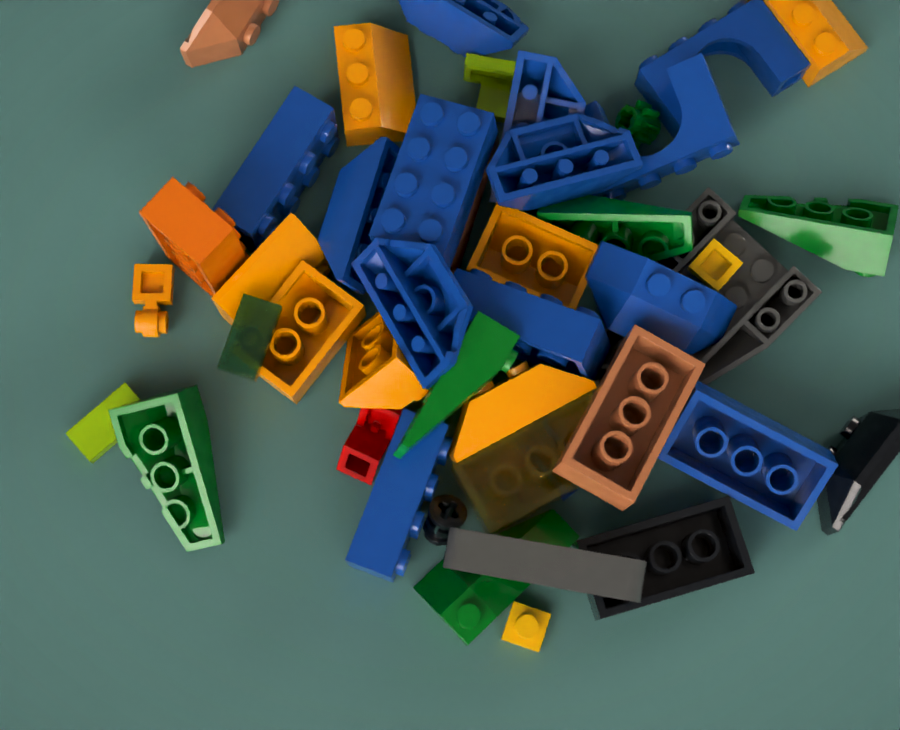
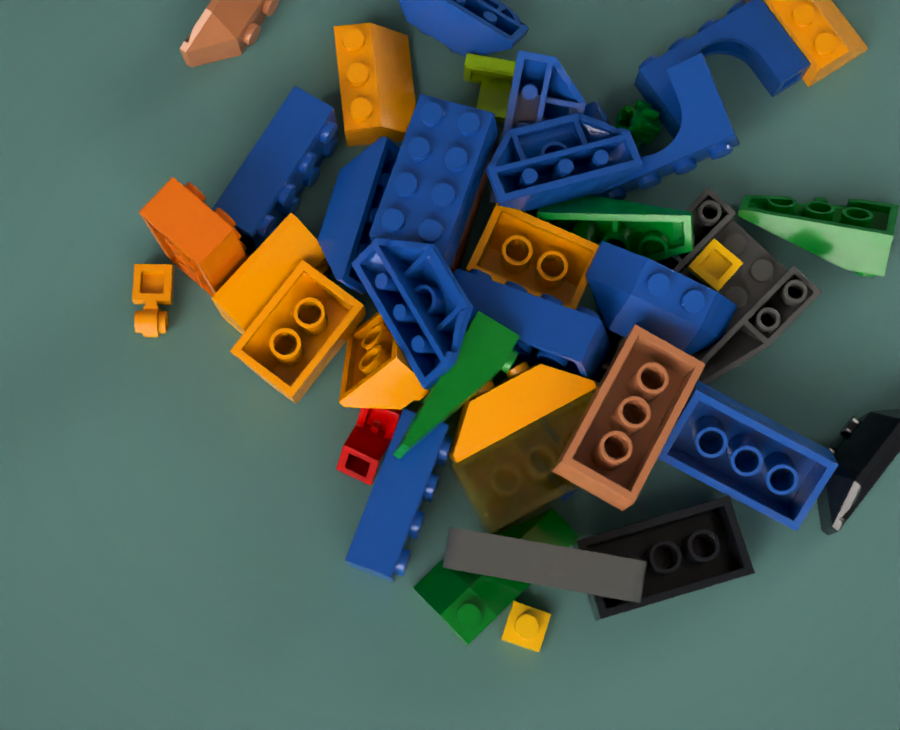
(95, 431): lime tile -> none
(173, 453): green wedge -> none
(249, 337): clear green plate -> none
(438, 516): black bush -> none

